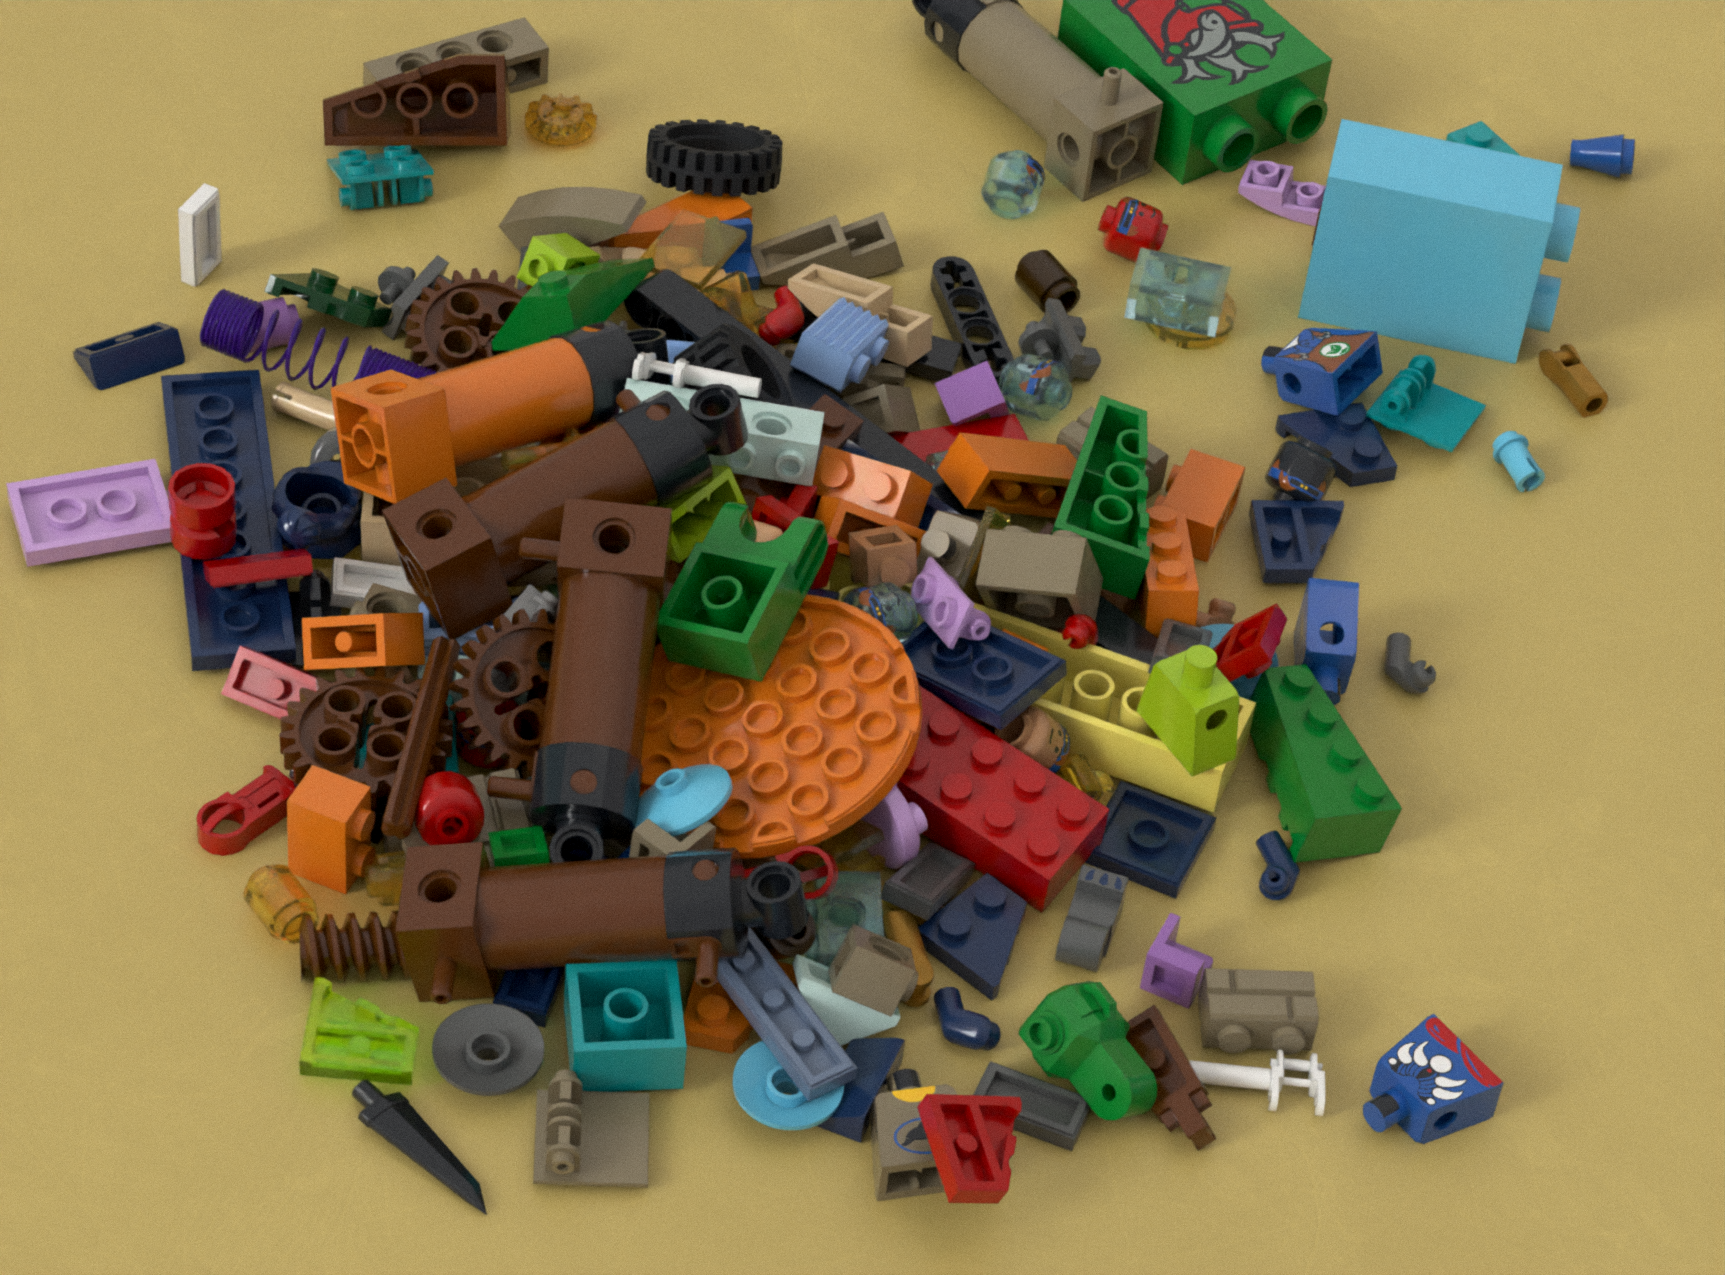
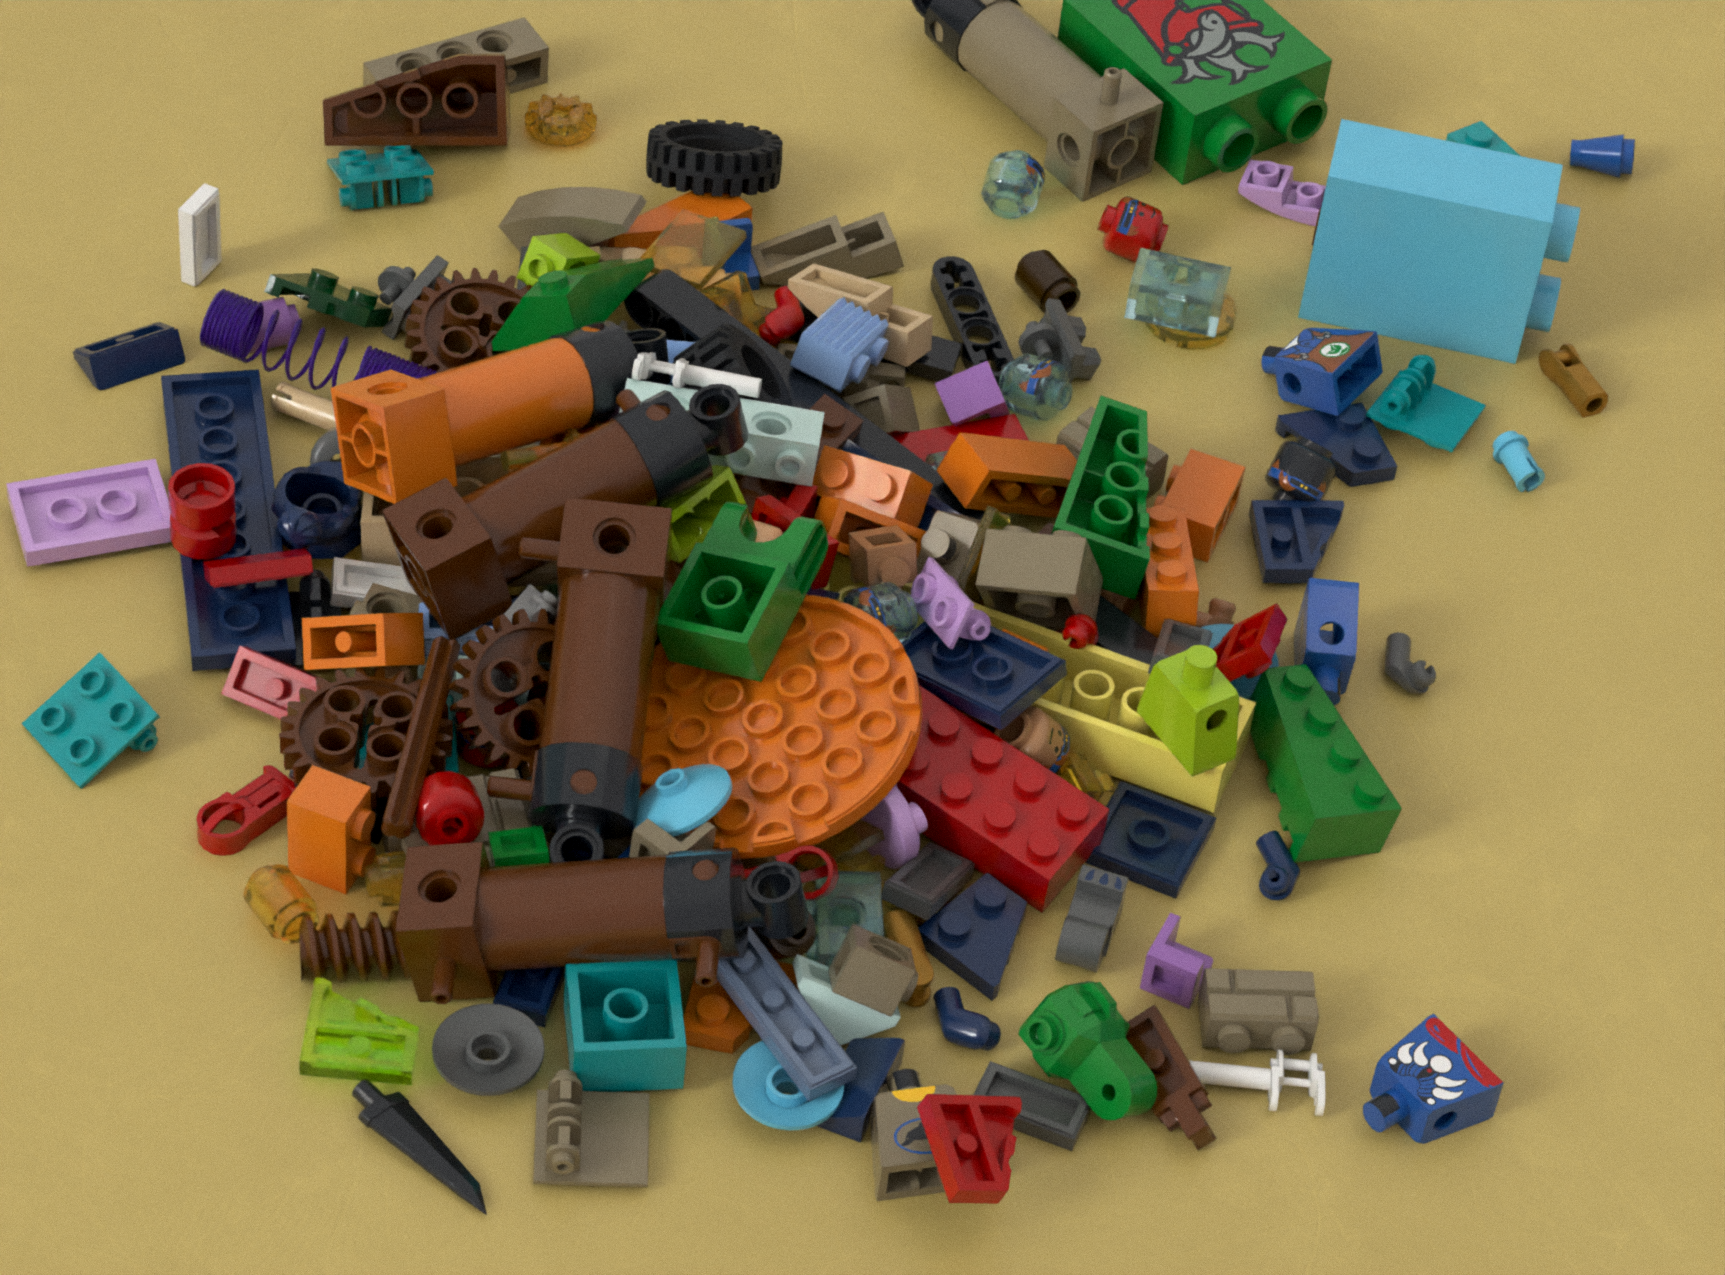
(93, 721): none -> teal hinge

